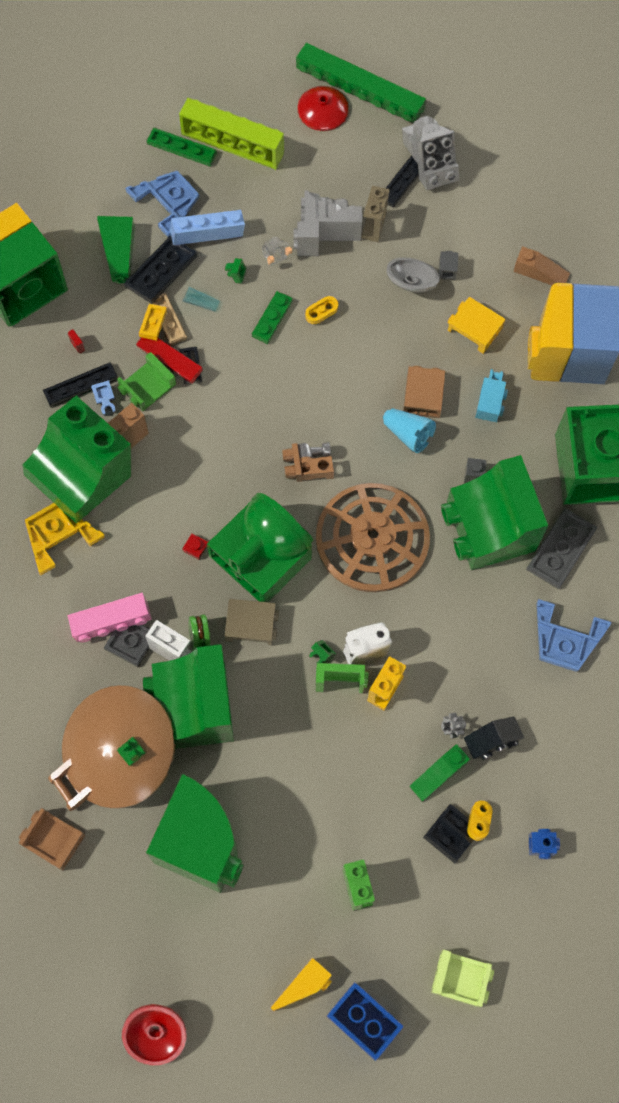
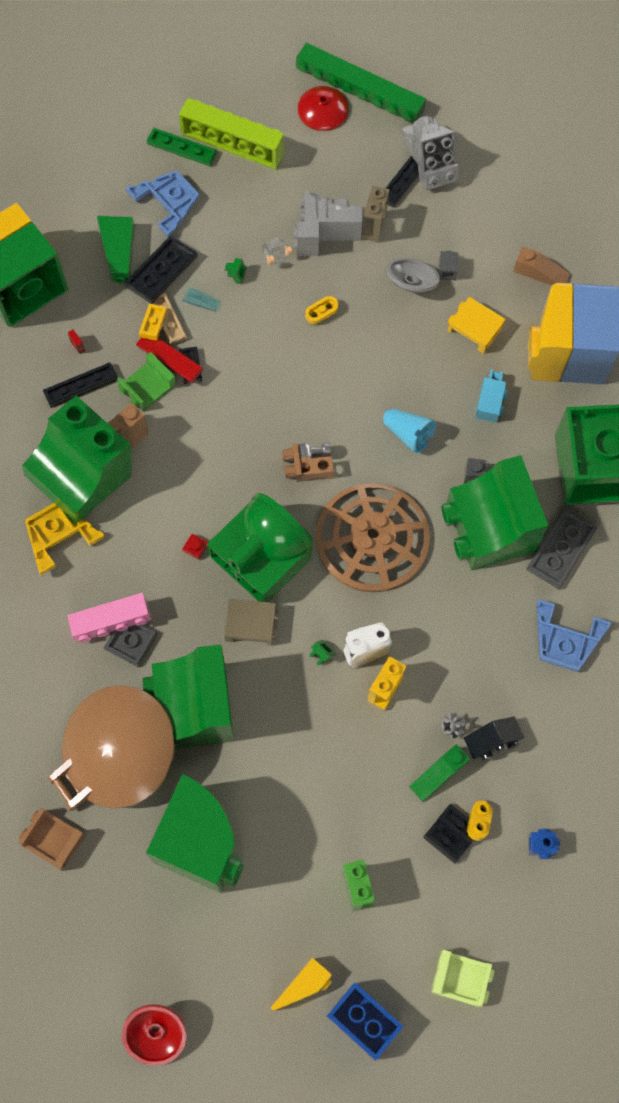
(104, 394): light blue plate -> none
(131, 751): green tile -> none
(167, 642): white panel -> none
(199, 631): bright green head -> none
(207, 227): light blue brick -> none
(272, 317): green plate -> none
(342, 673): bright green panel -> none
(424, 391): medium nougat brick -> none

